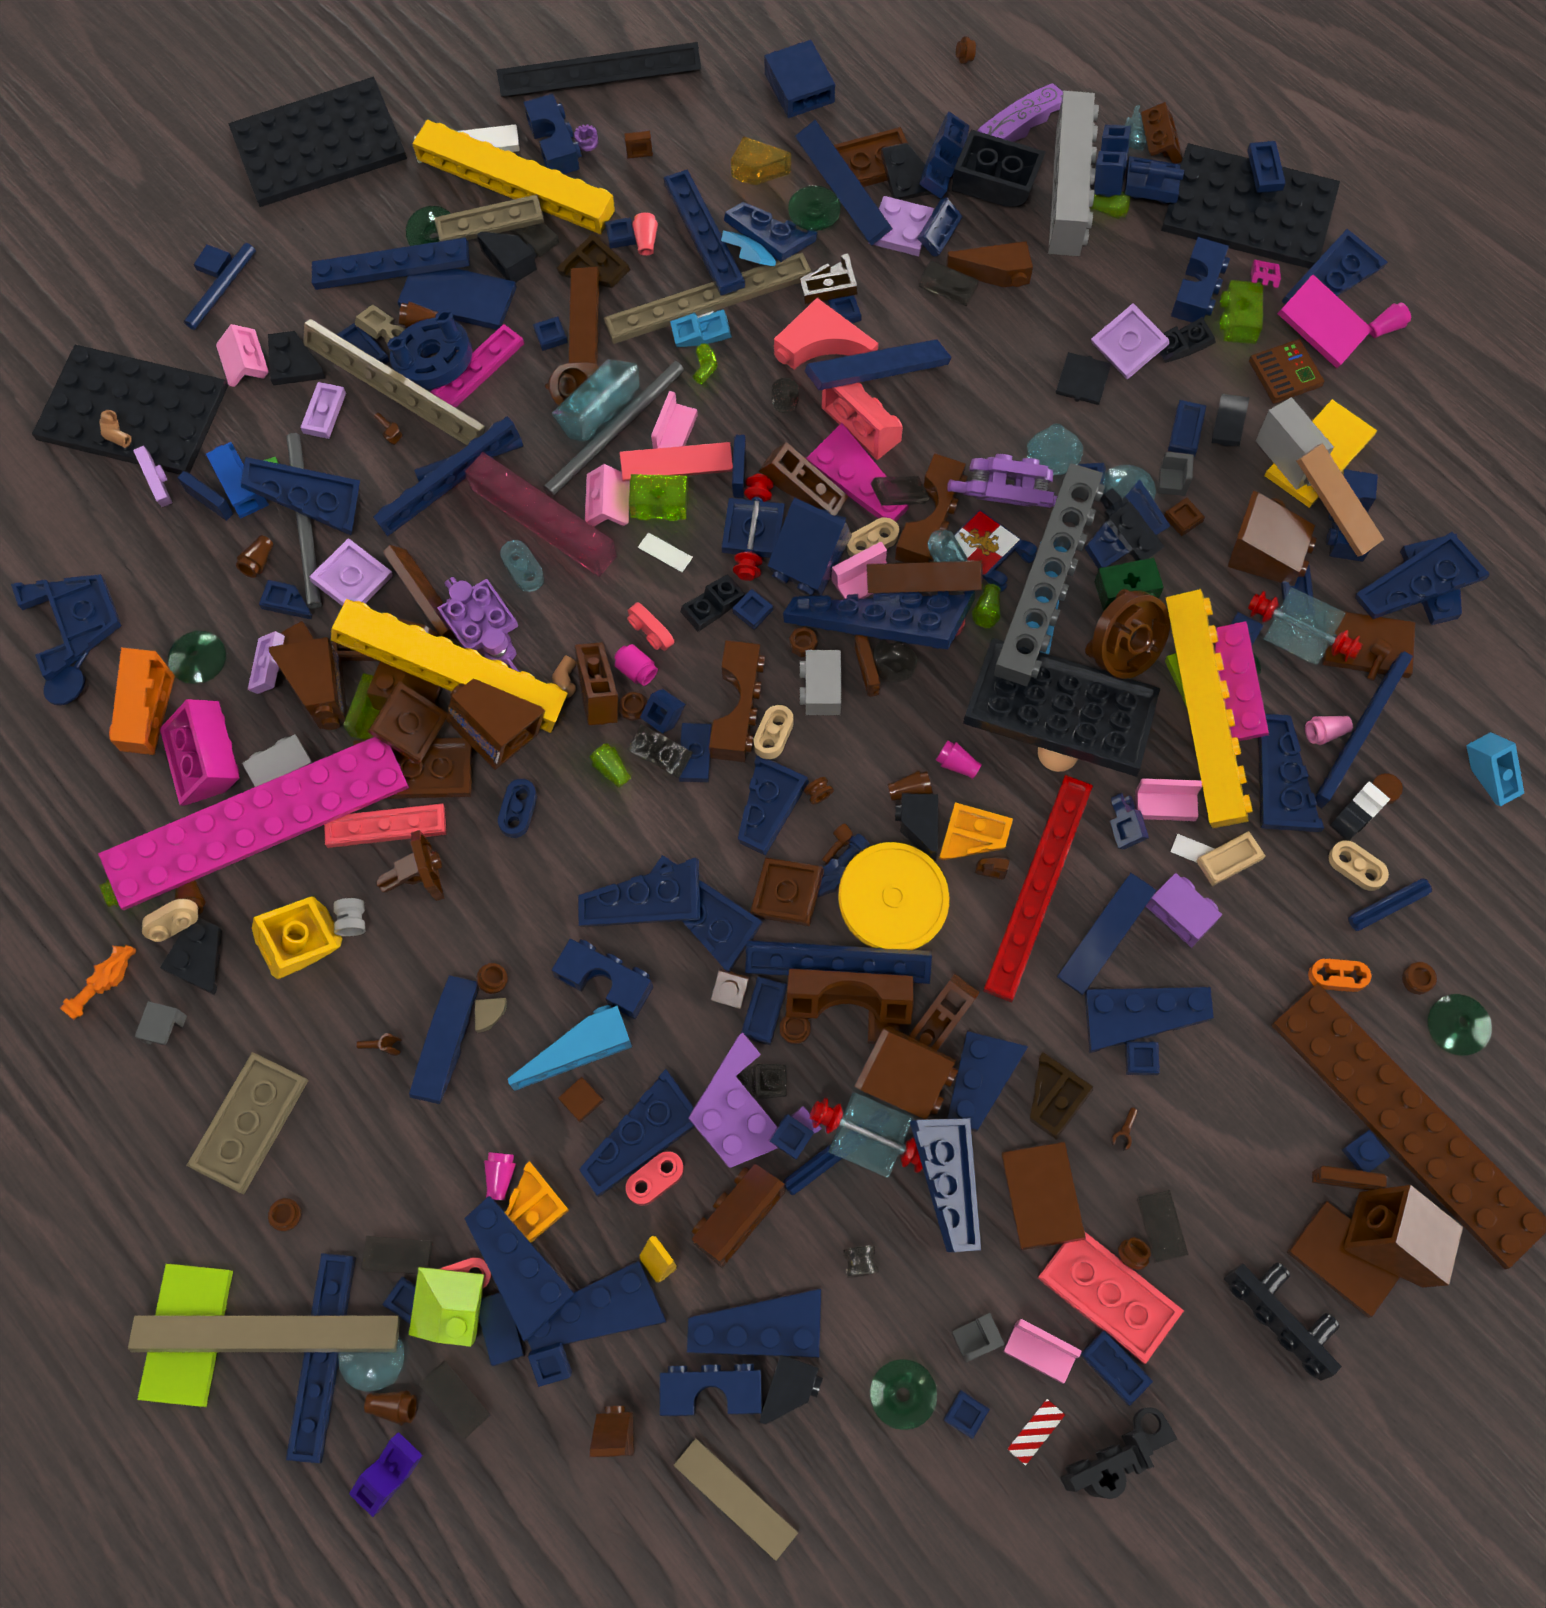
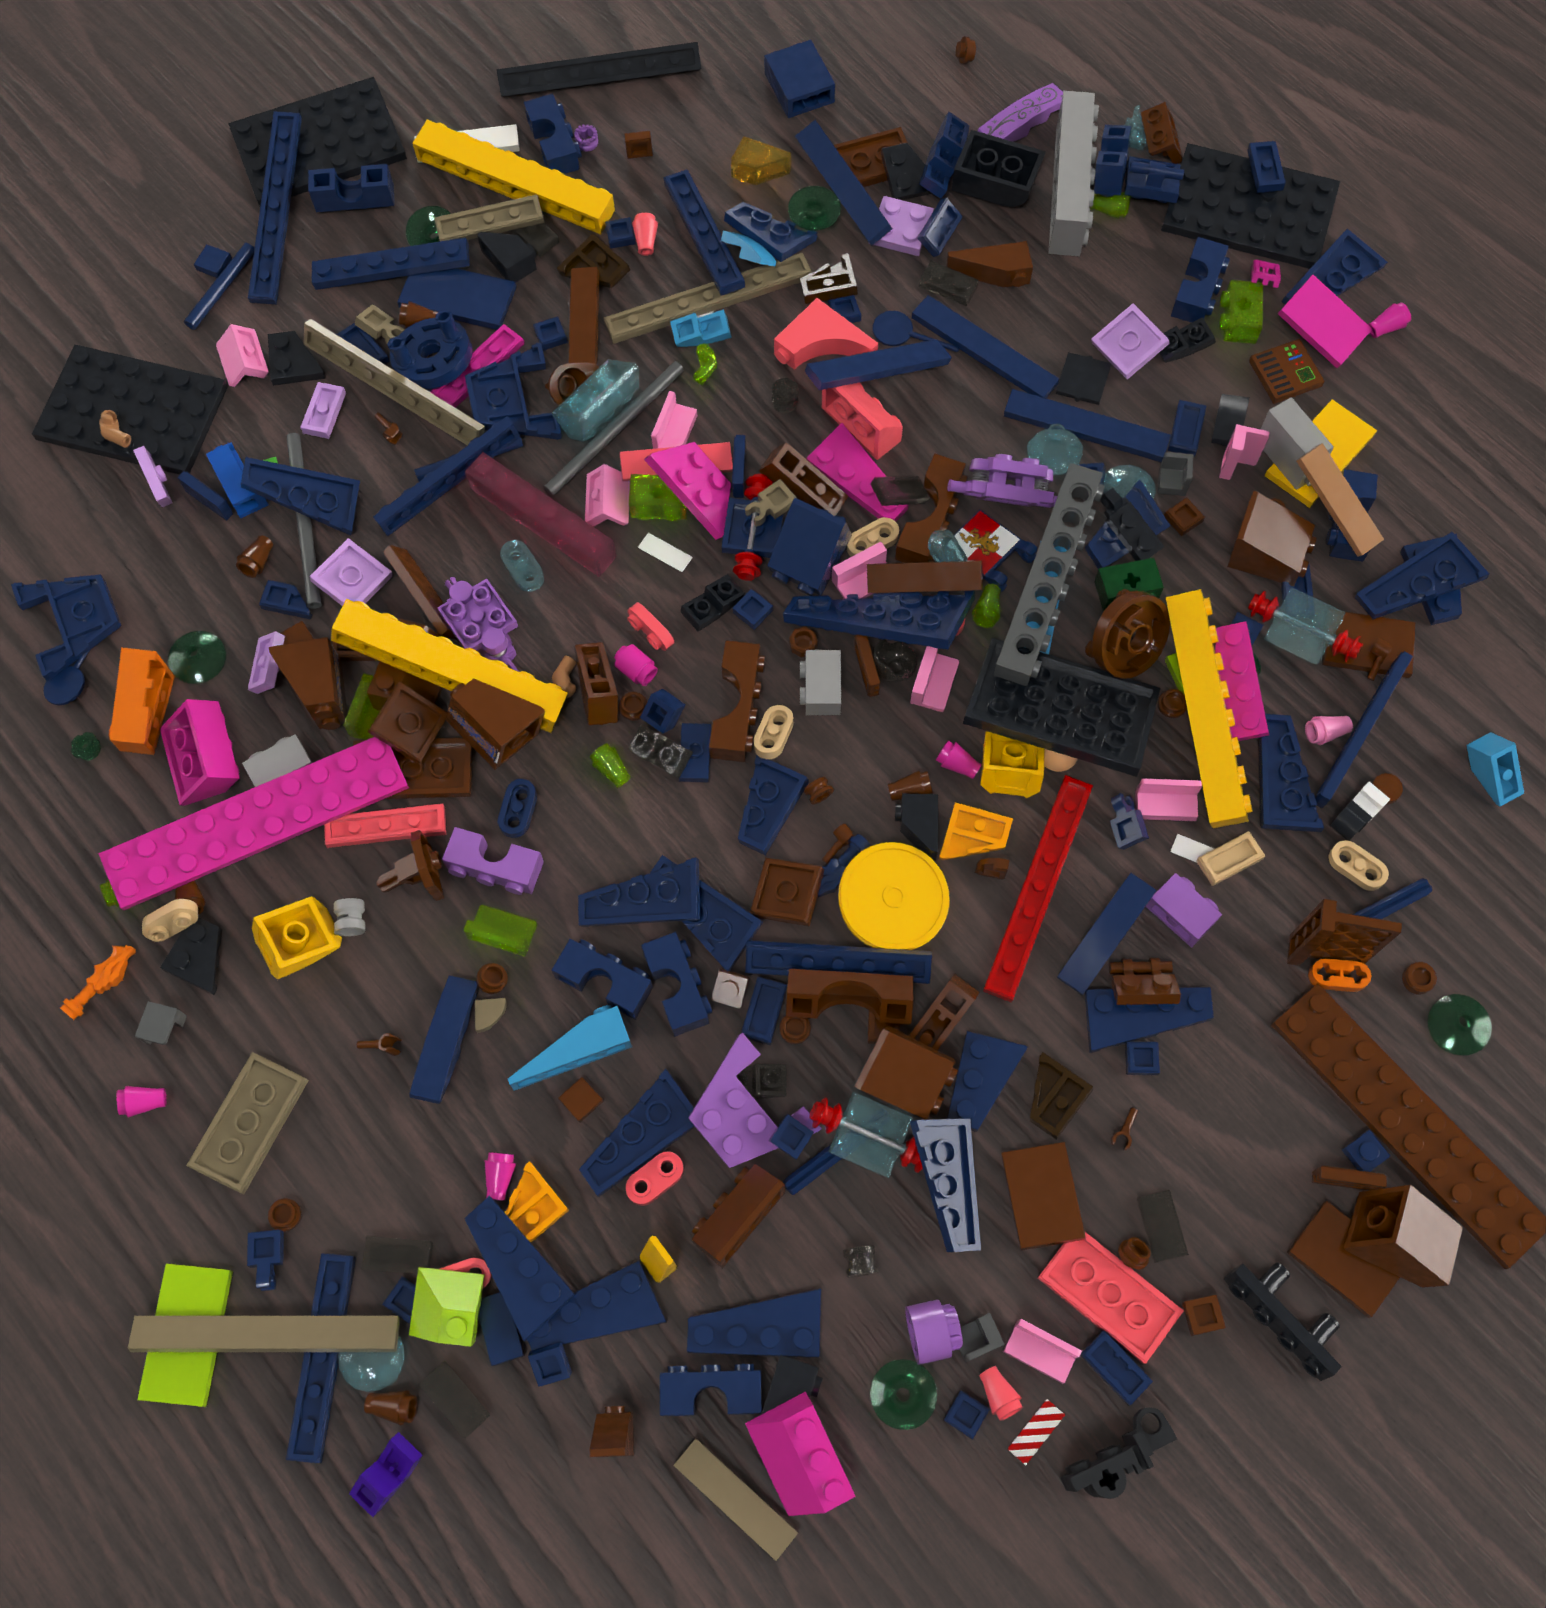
(90, 751): none -> clear green plate
(138, 1100): none -> dark pink cone
(264, 1252): none -> dark blue plate
(274, 208): none -> dark blue tile
(335, 194): none -> dark blue arch
(498, 393): none -> dark blue wing
(501, 930): none -> clear neon green panel
(515, 871): none -> medium lavender arch
(668, 958): none -> dark blue arch
(695, 483): none -> dark pink wing
(773, 501): none -> dark tan plate
(800, 1458): none -> dark pink slope
(896, 328): none -> dark blue piece
(933, 1331): none -> medium lavender piece
(934, 680): none -> bright pink panel
(984, 348): none -> dark blue tile
(1000, 1394): none -> coral cone
(1011, 766): none -> yellow slope
(1088, 425): none -> dark blue tile
(1144, 989): none -> reddish brown plate
(1172, 703): none -> reddish brown plate
(1203, 1315): none -> reddish brown plate
(1244, 447): none -> bright pink panel
(1339, 936): none -> reddish brown fence

